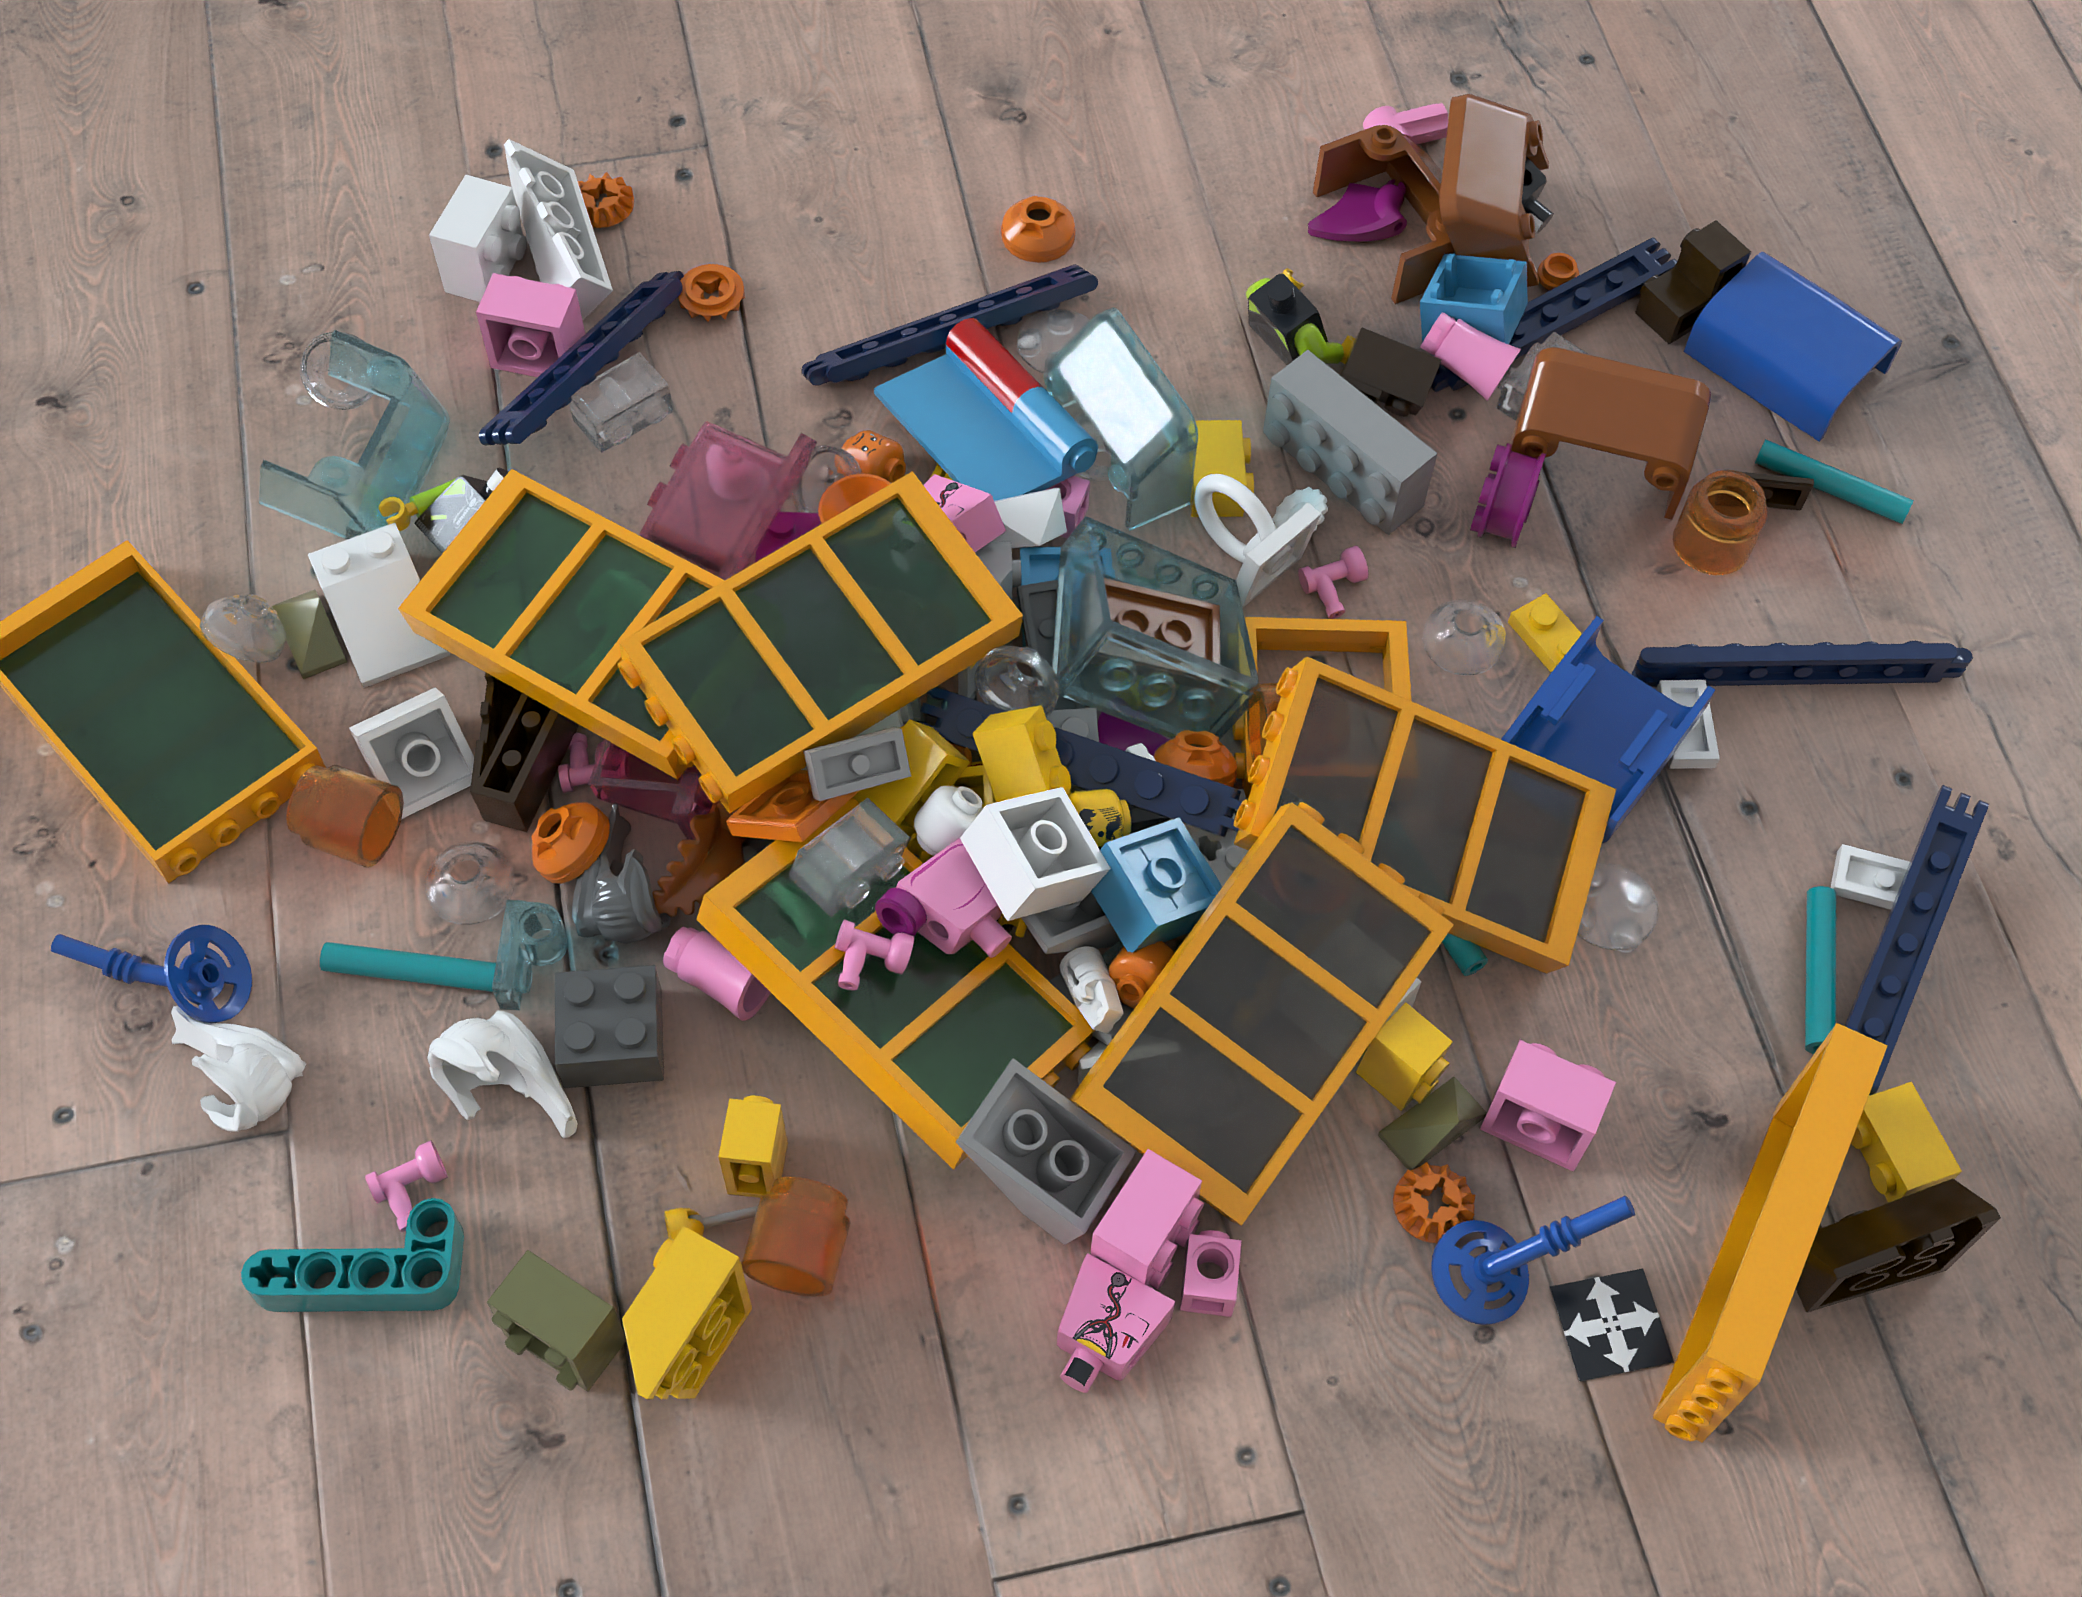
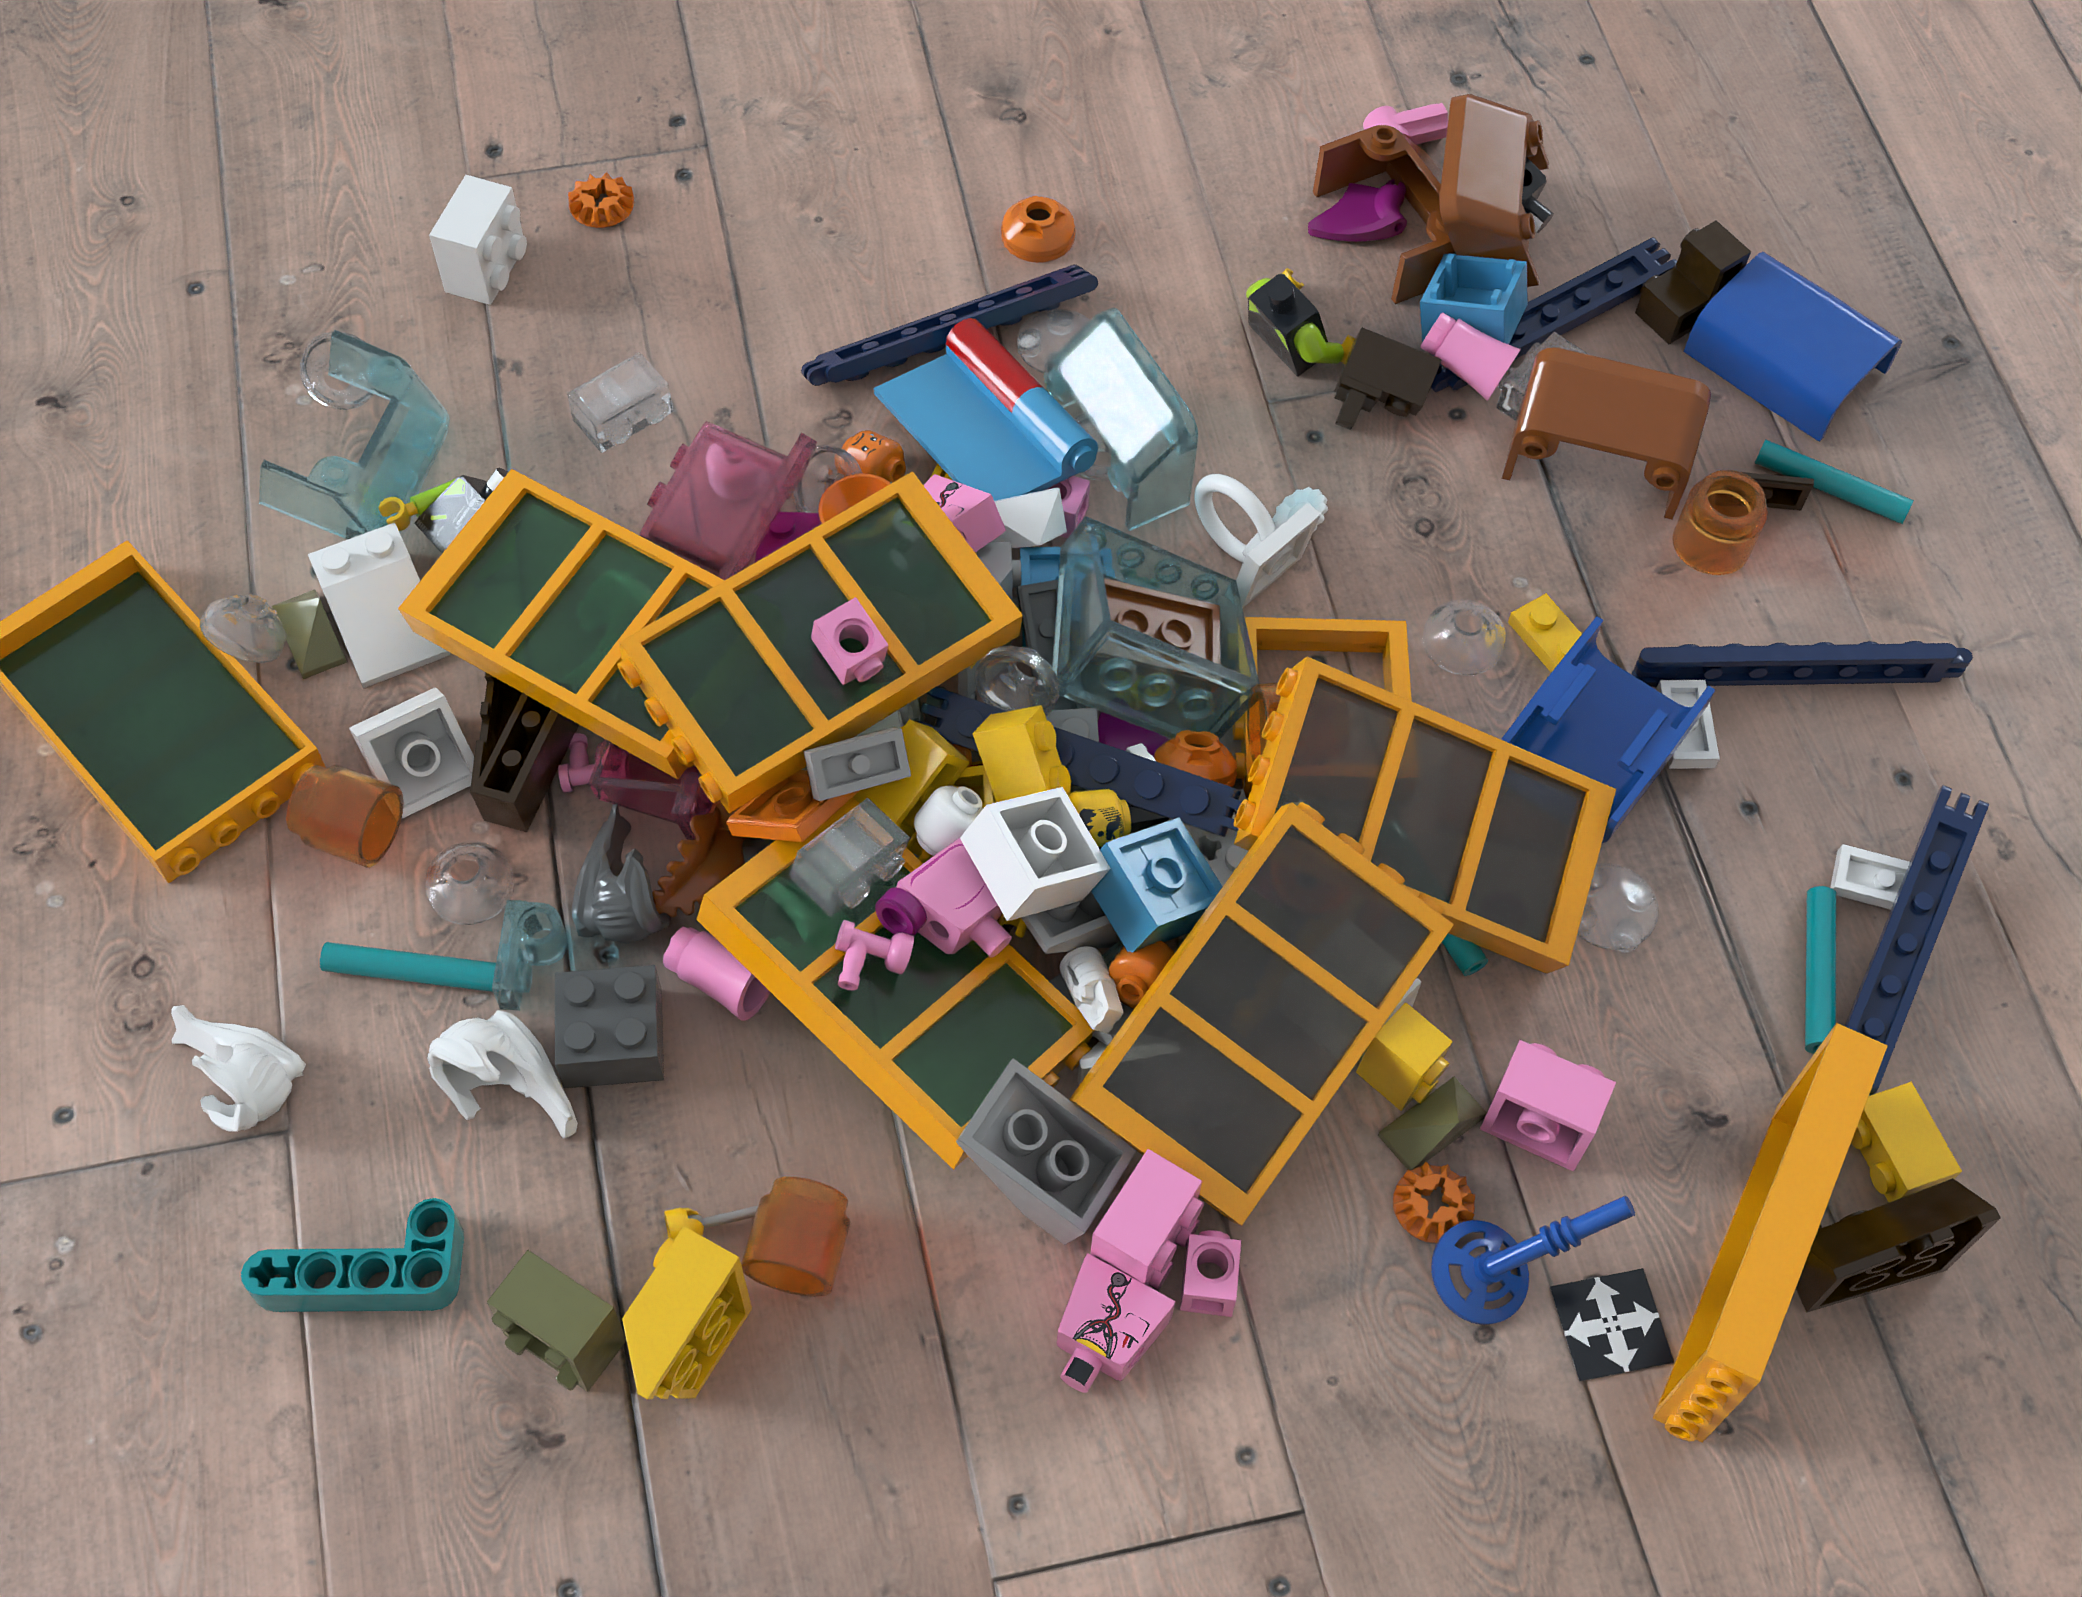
(193, 976): blue dish -> none
(391, 1184): bright pink piece -> none
(528, 323): bright pink brick -> none
(557, 225): white wedge -> none
(569, 841): orange piece -> none
(582, 361): dark blue hinge -> none
(708, 279): orange gear -> none
(752, 1146): yellow brick -> none
(850, 622): none -> bright pink brick
(1224, 452): yellow brick -> none
(1348, 442): light grey brick -> none
(1351, 565): bright pink piece -> none
(1507, 494): magenta wheel -> none
(1557, 270): orange plate -> none

